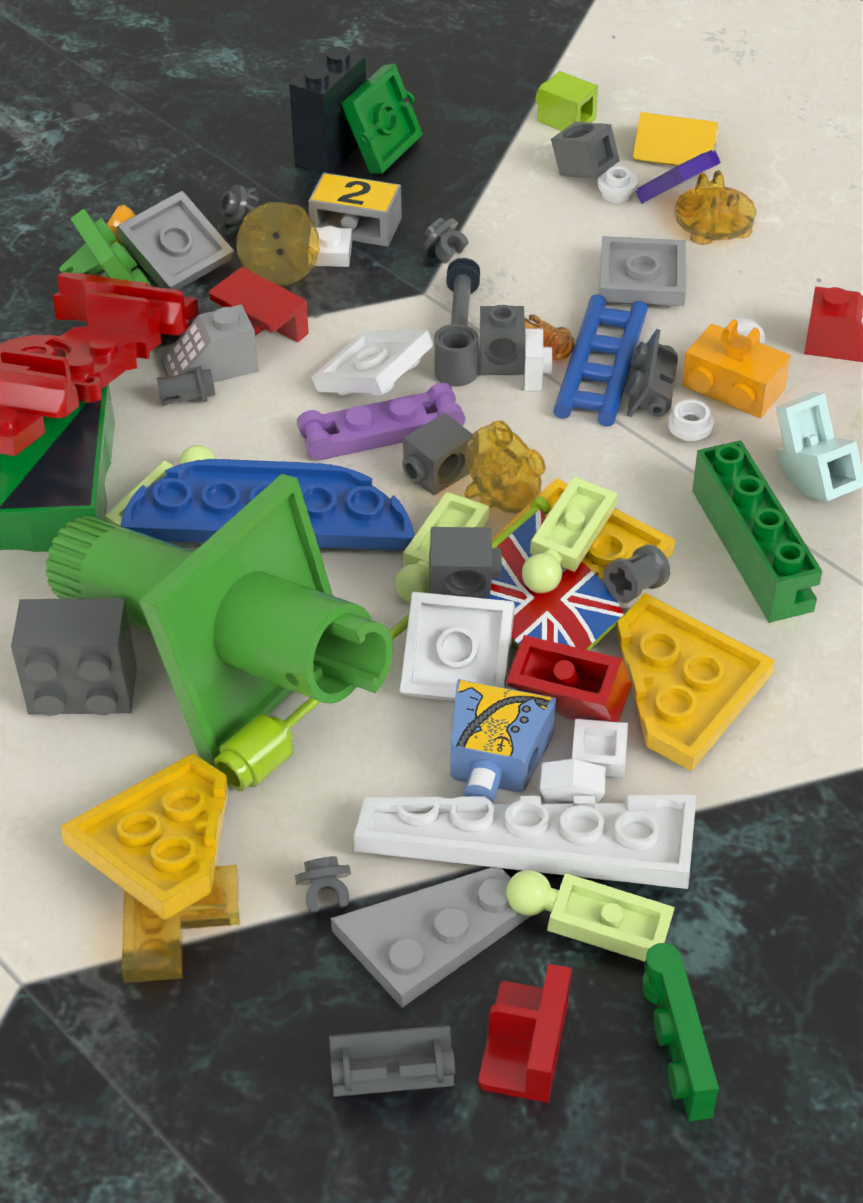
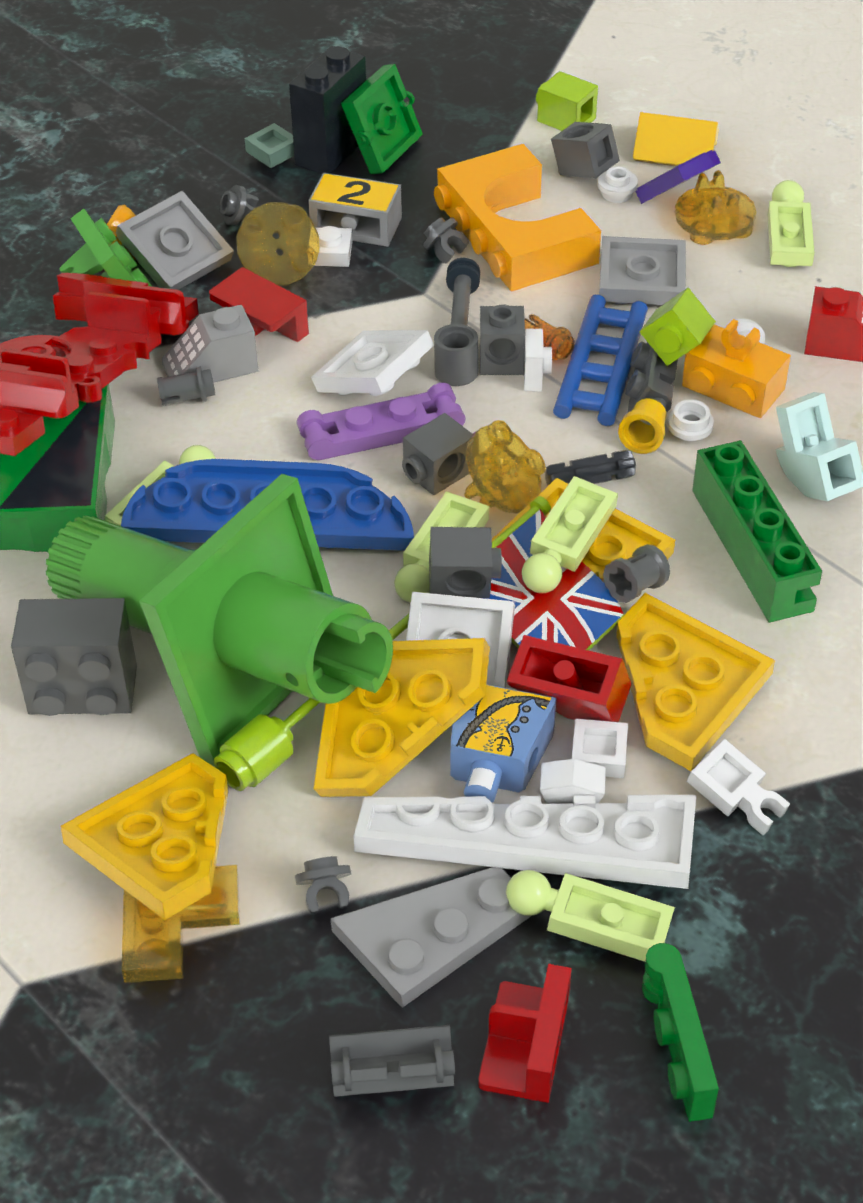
(270, 145): none -> sand green plate
(379, 733): none -> yellow plate
(515, 250): none -> light orange arch
(594, 468): none -> black axle
(640, 436): none -> yellow piece
(677, 326): none -> lime brick
(732, 782): none -> white plate
(790, 226): none -> yellowish green plate

